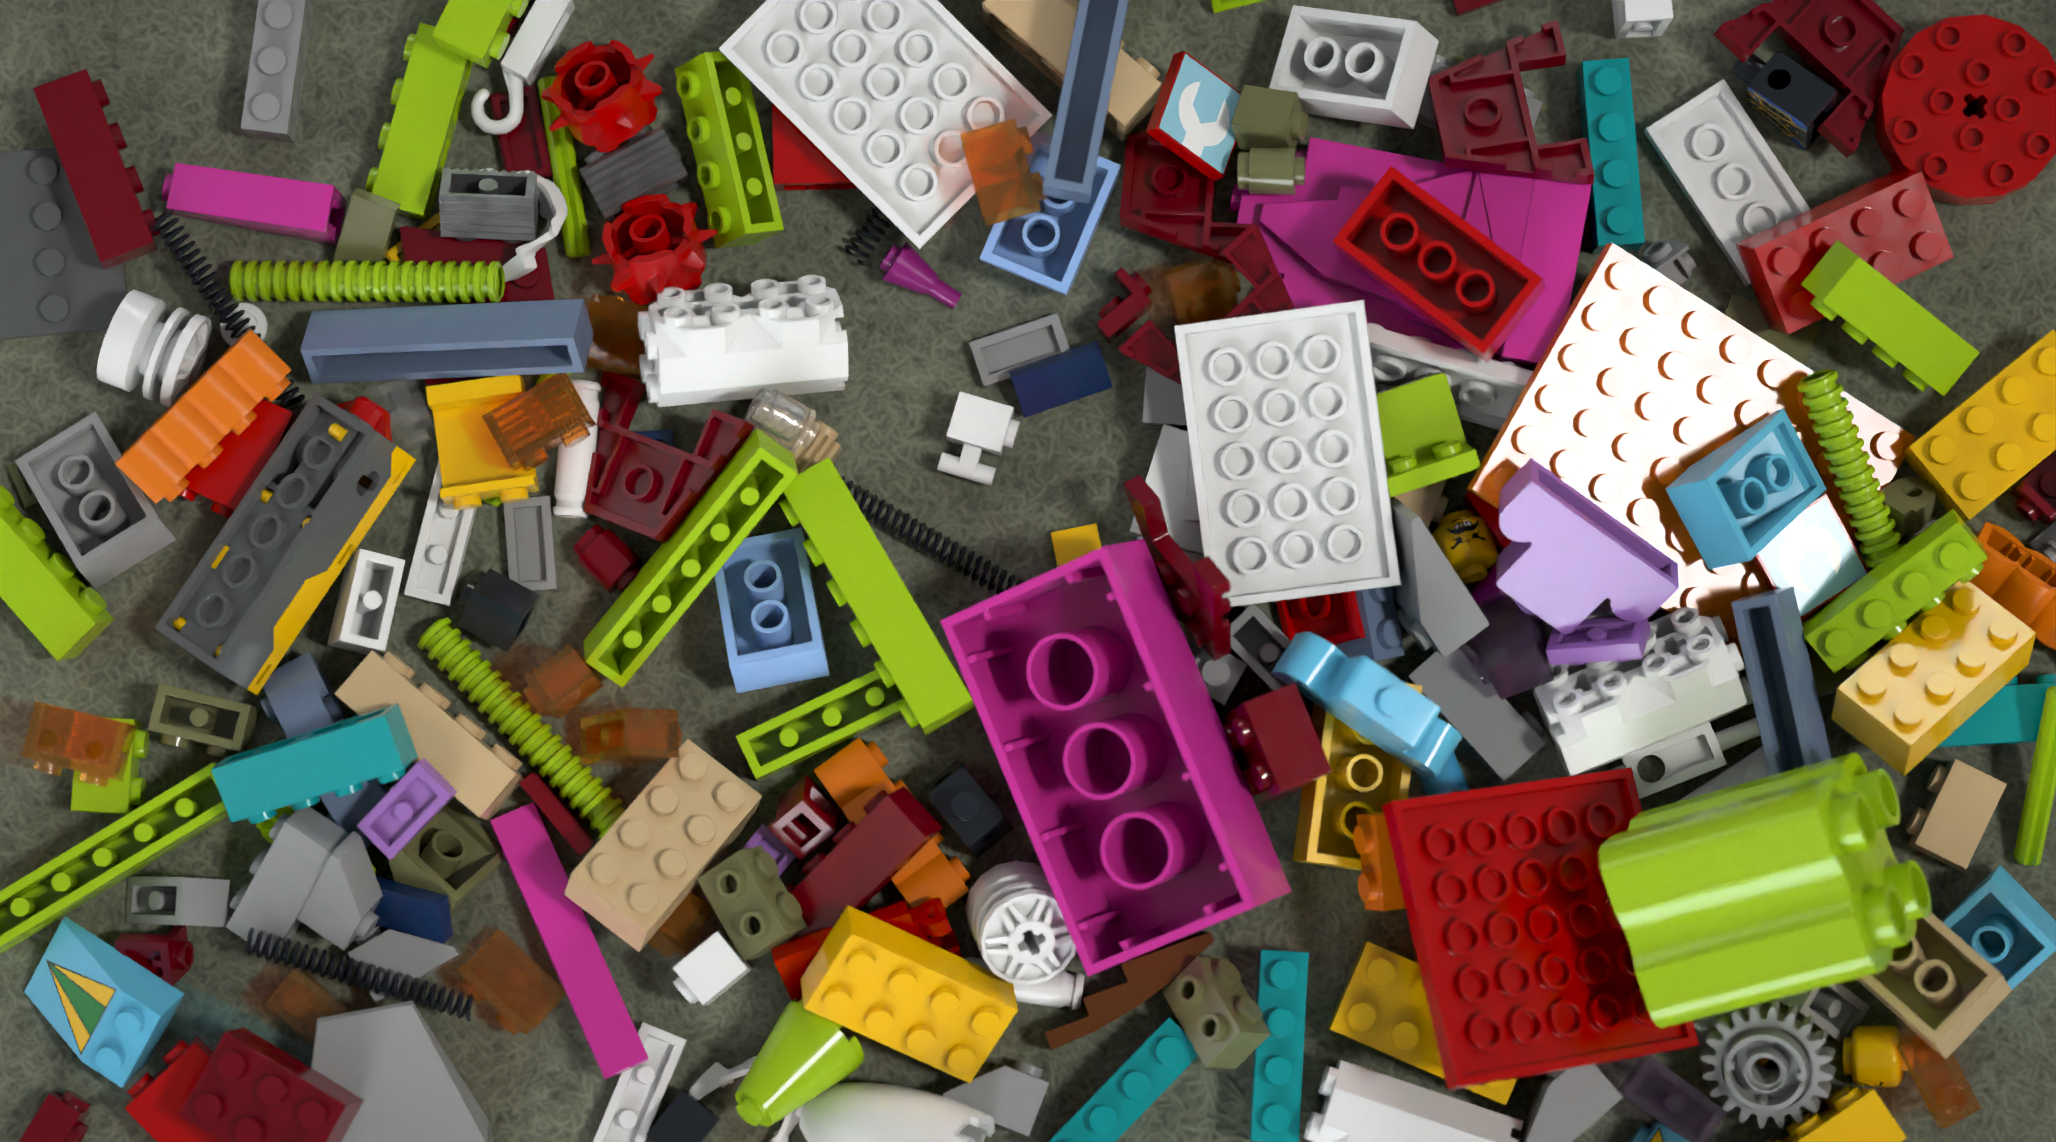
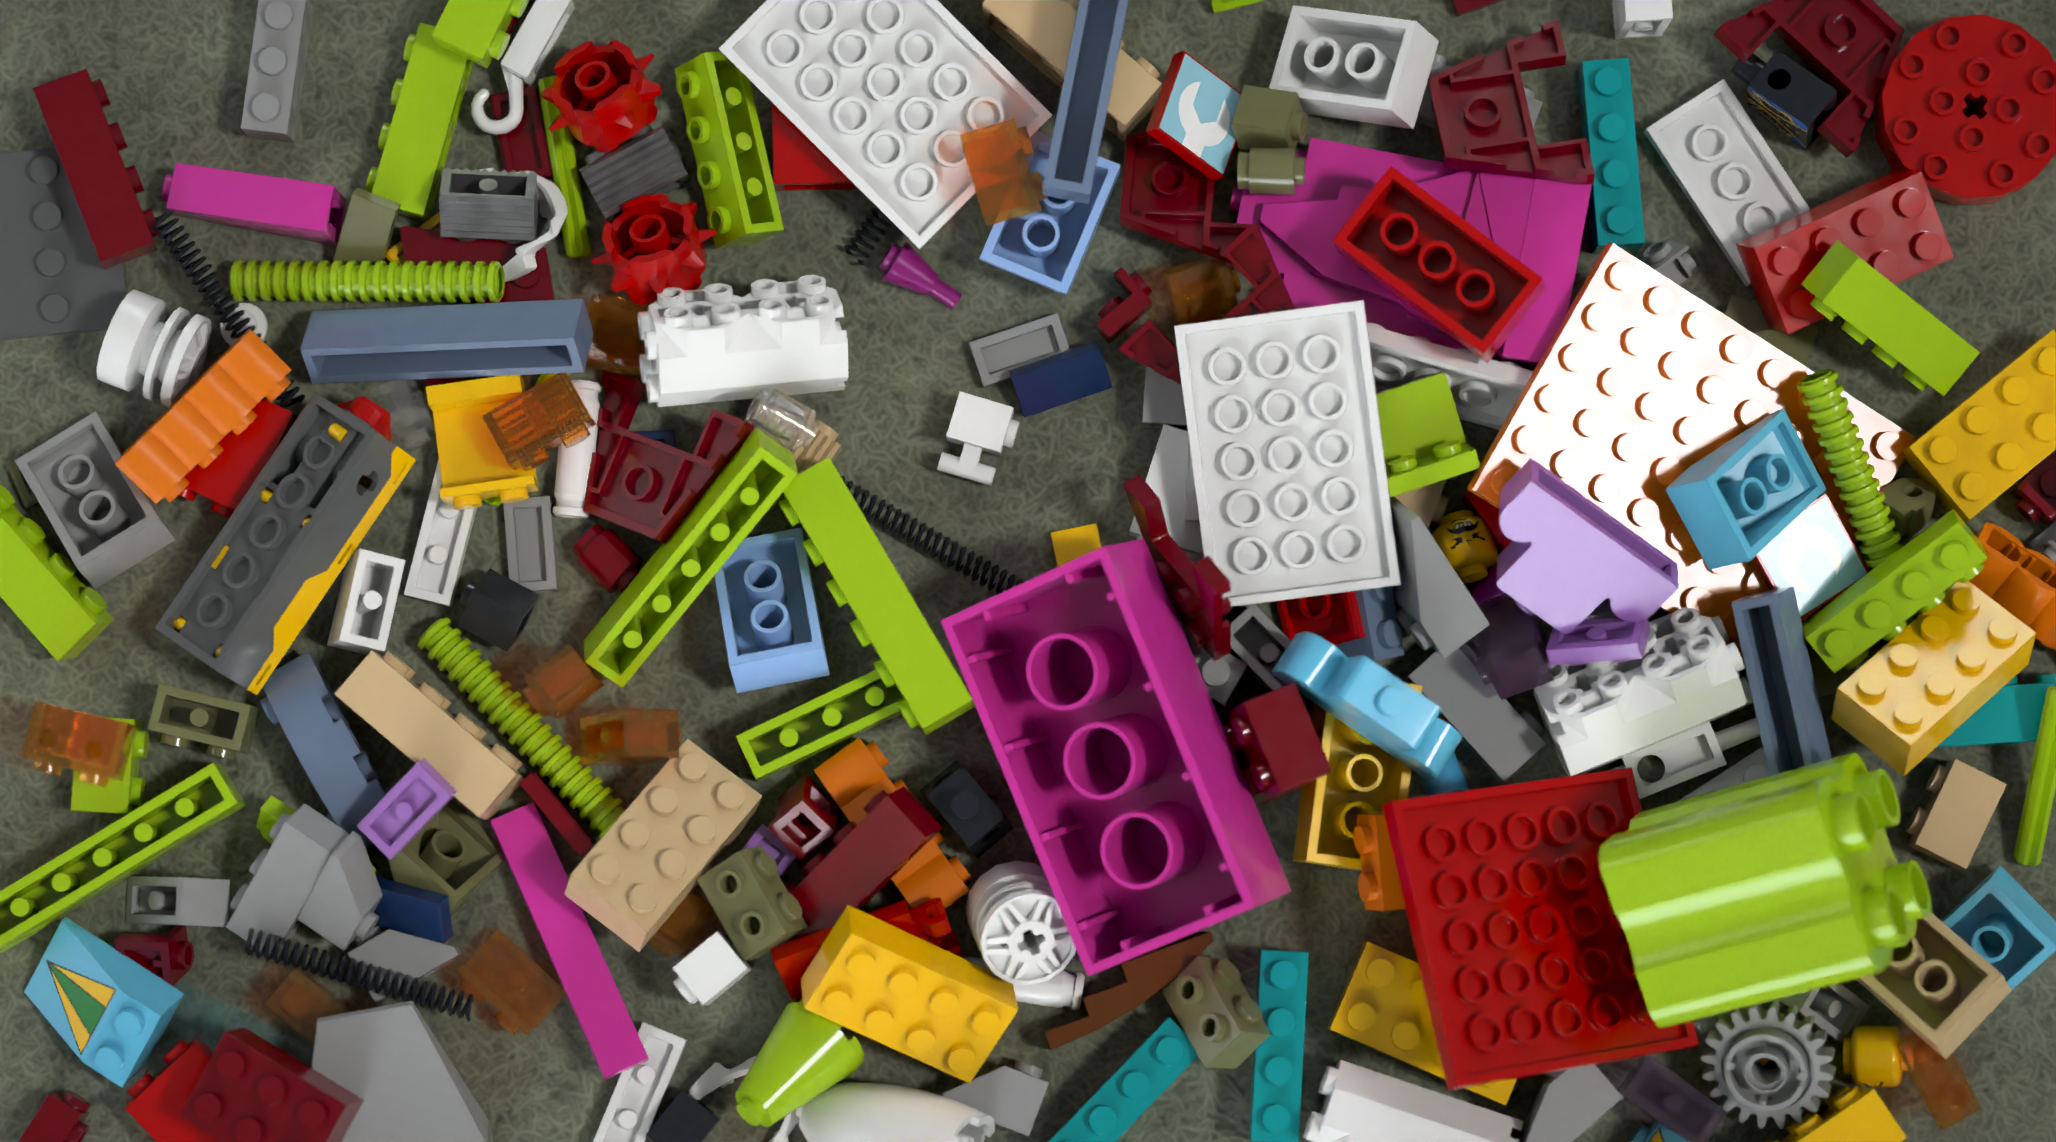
(315, 764): teal brick -> none

